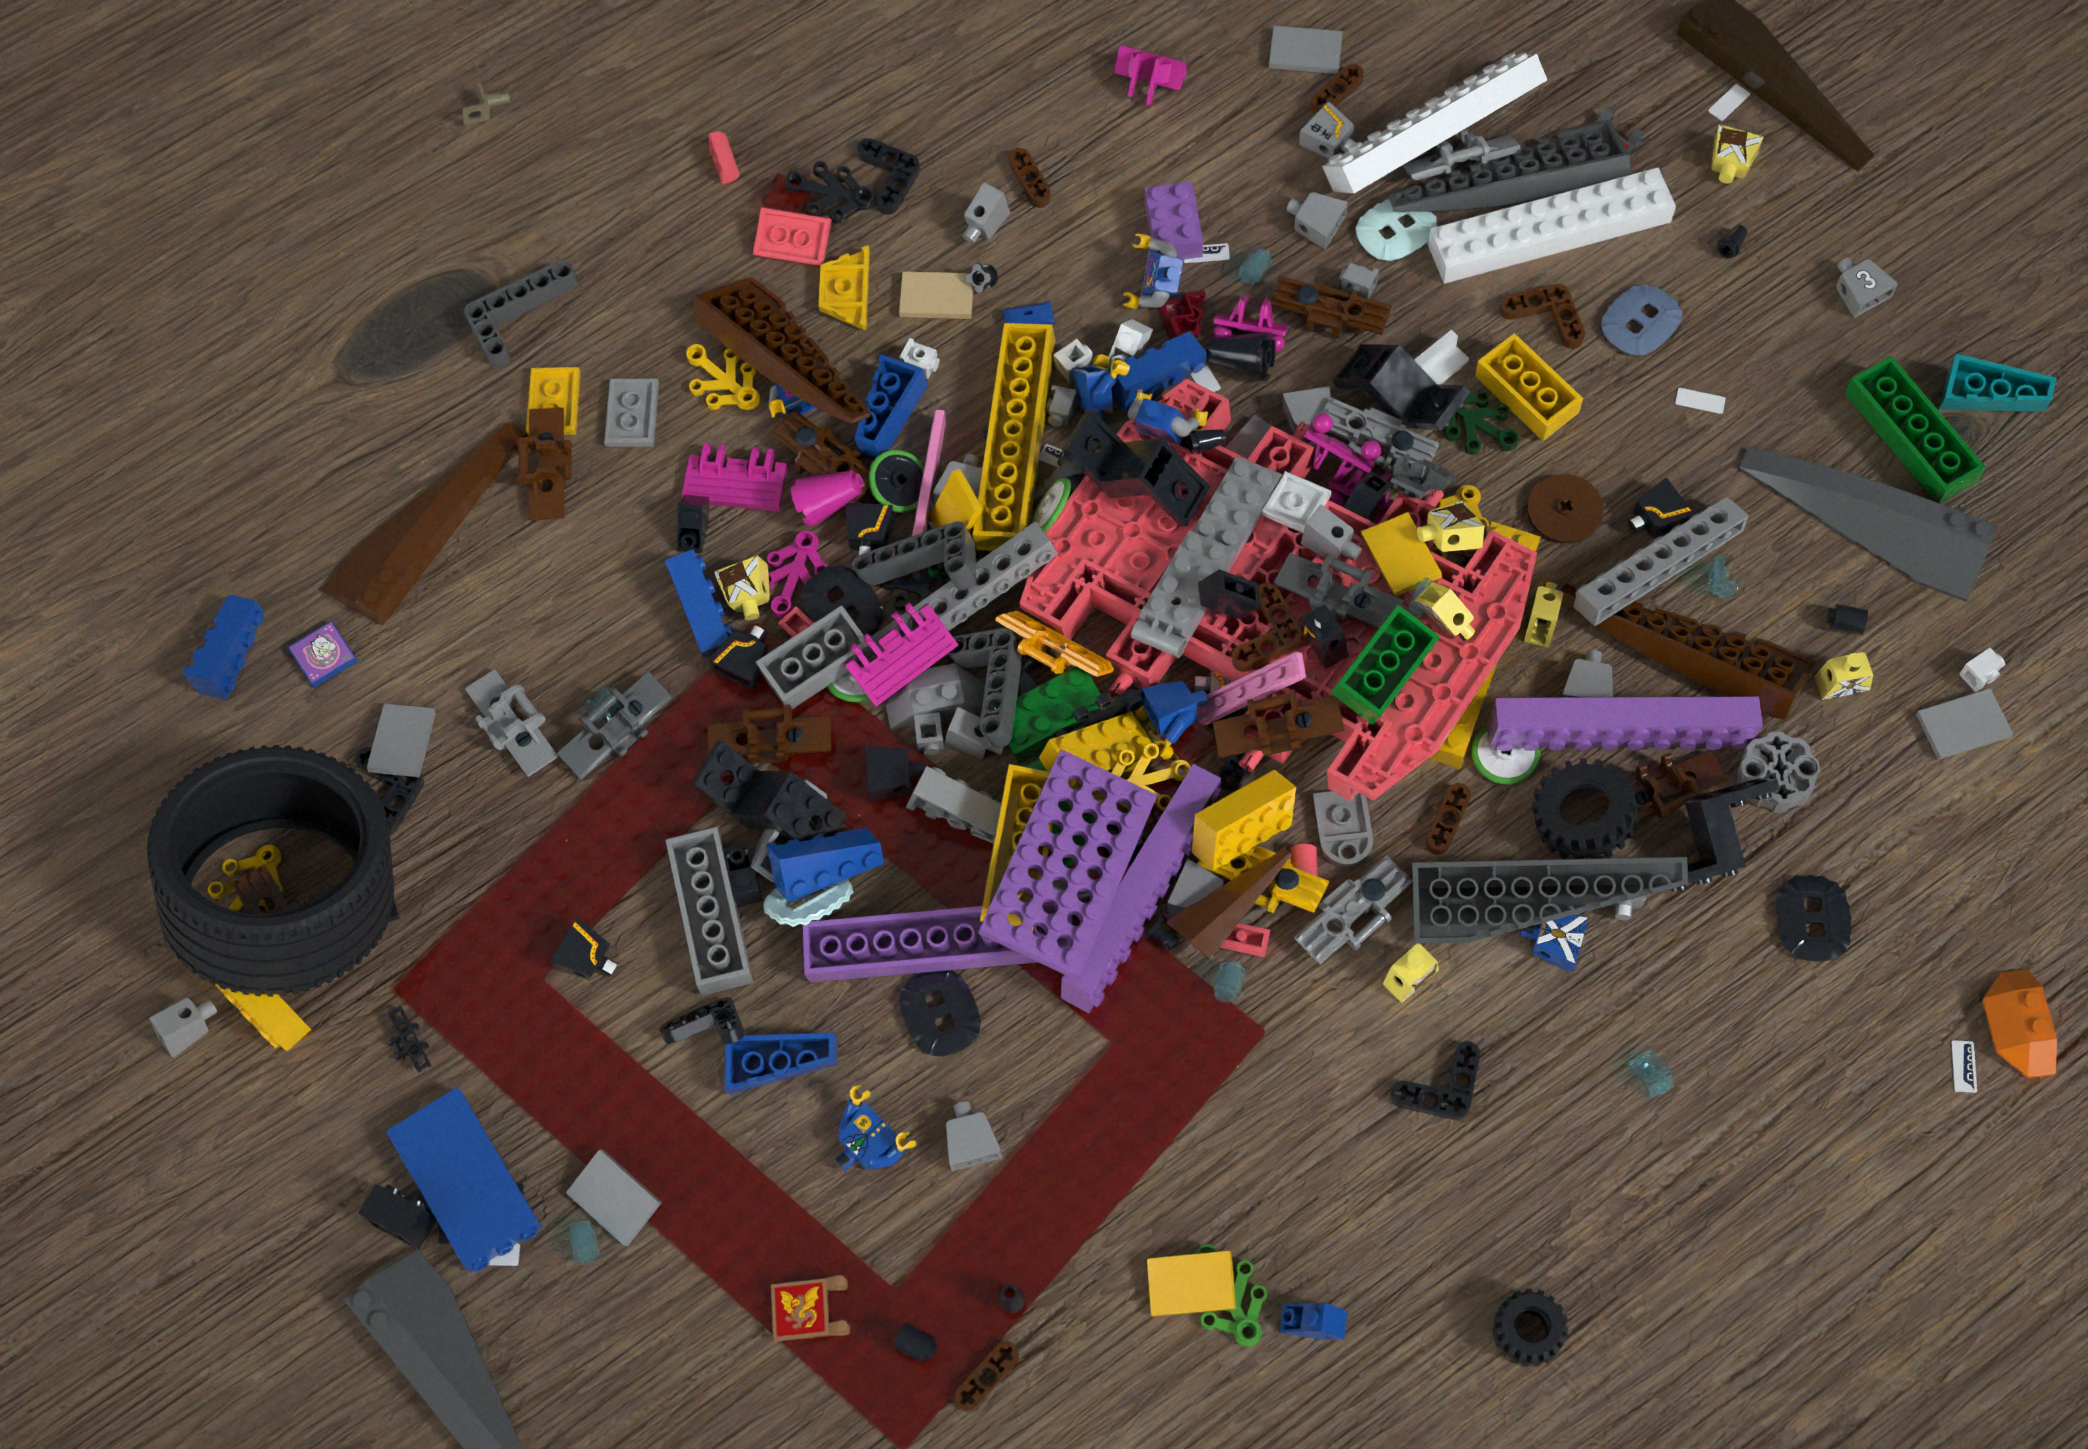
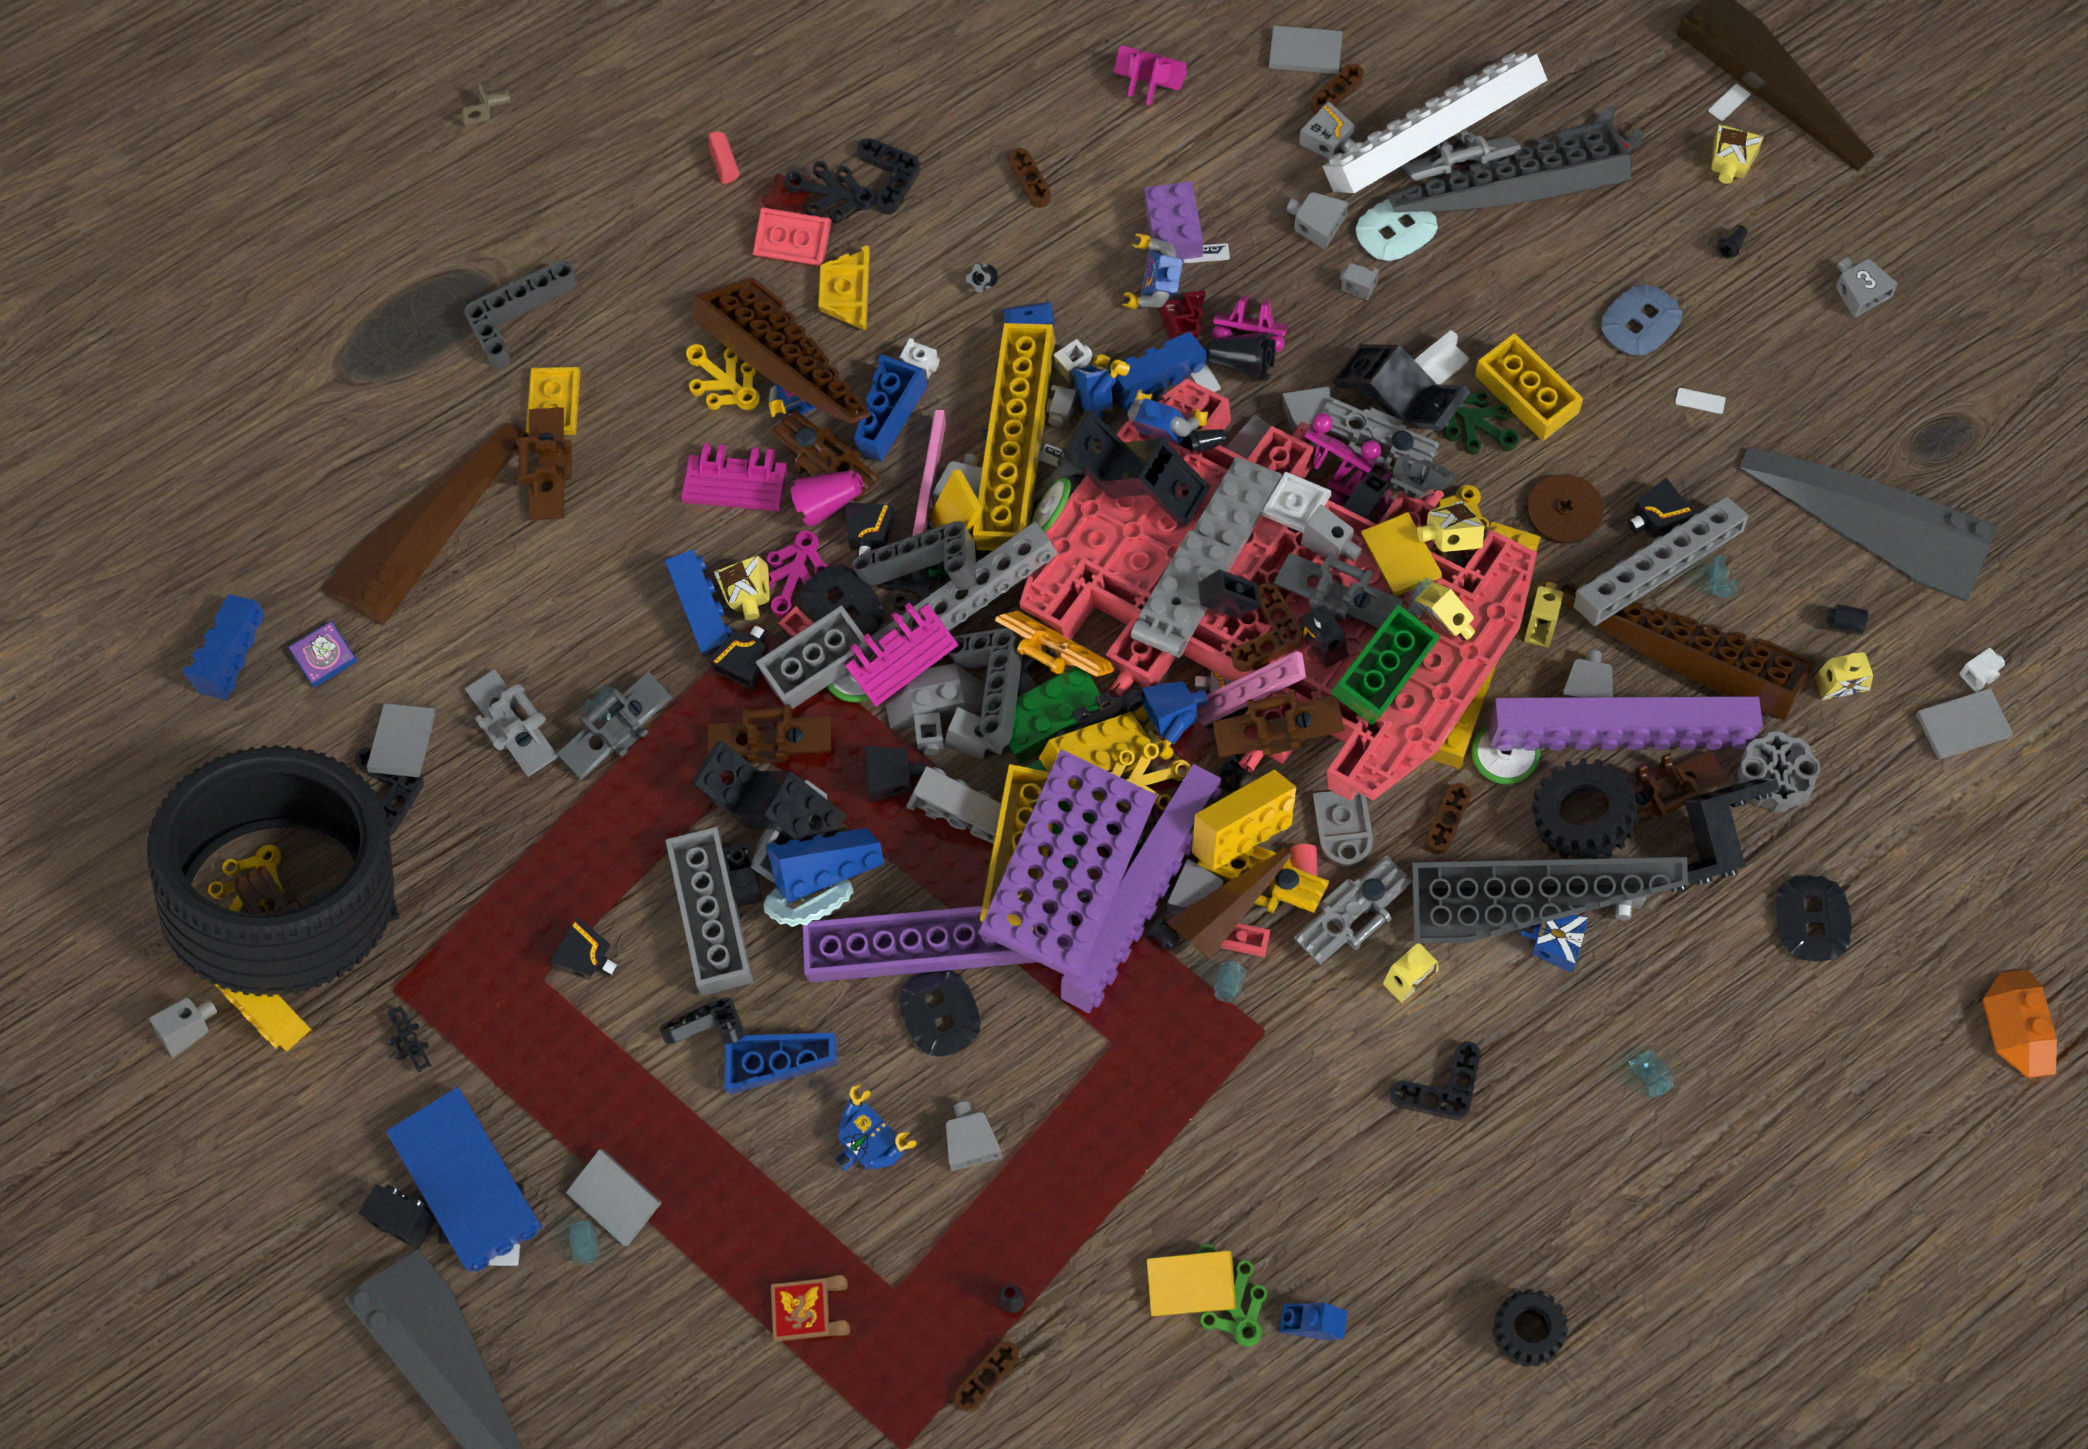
(631, 412): light grey tile -> none
(692, 523): black slope -> none
(886, 487): black wheel -> none
(916, 1343): black brick -> none
(936, 295): tan tile -> none
(985, 213): light grey torso -> none
(1130, 341): white slope -> none
(1255, 266): clear light blue brick -> none
(1330, 310): reddish brown piece -> none
(1551, 225): white brick -> none
(1553, 305): reddish brown beam -> none
(1915, 430): green brick -> none
(1964, 1066): white sticker -> none
(1994, 387): teal wedge -> none

